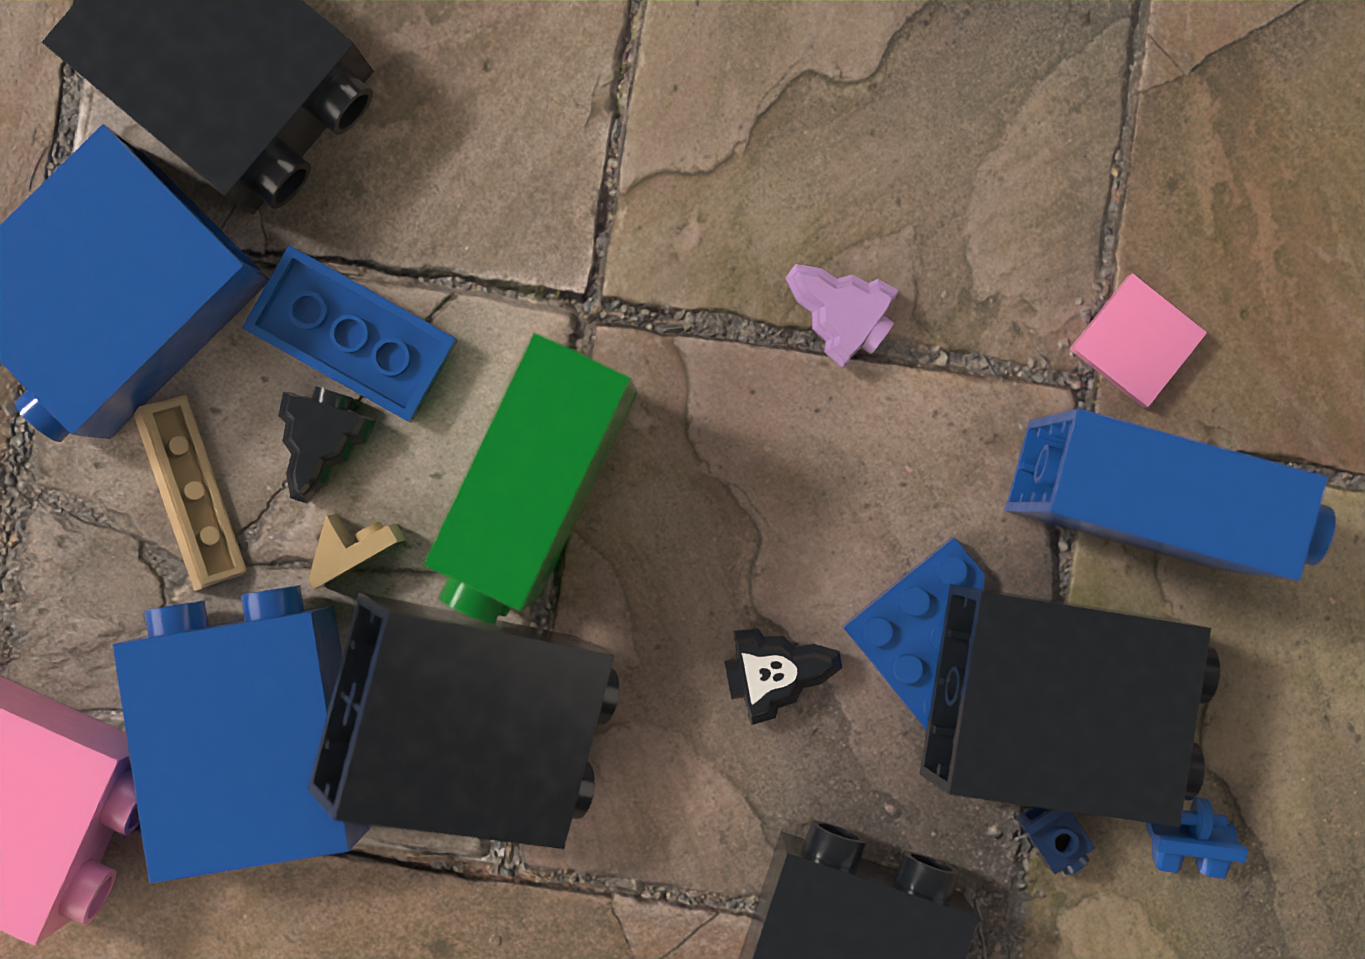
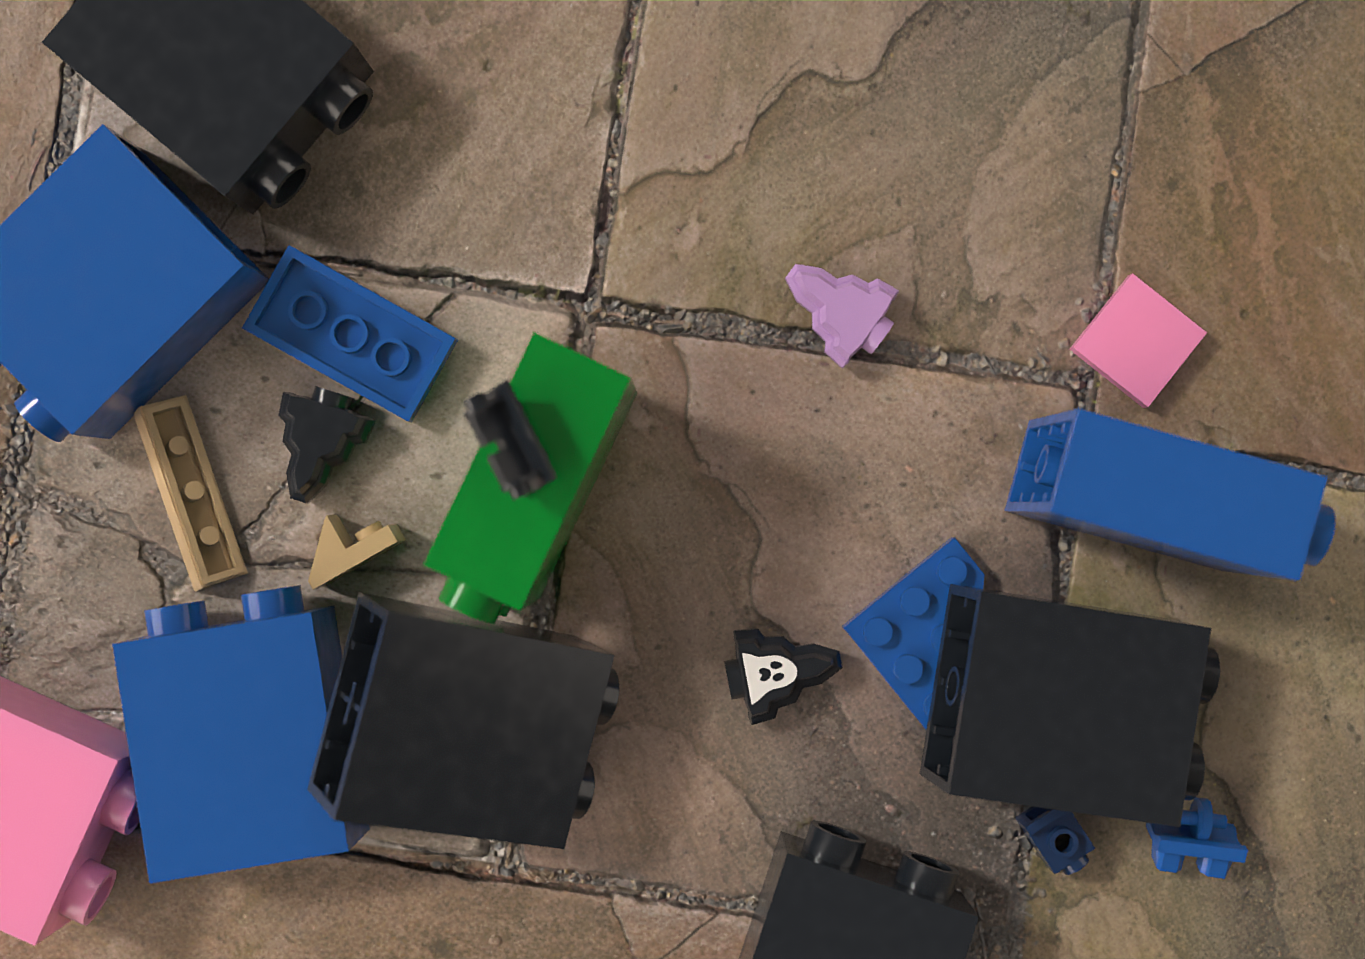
(521, 461): none -> black hinge

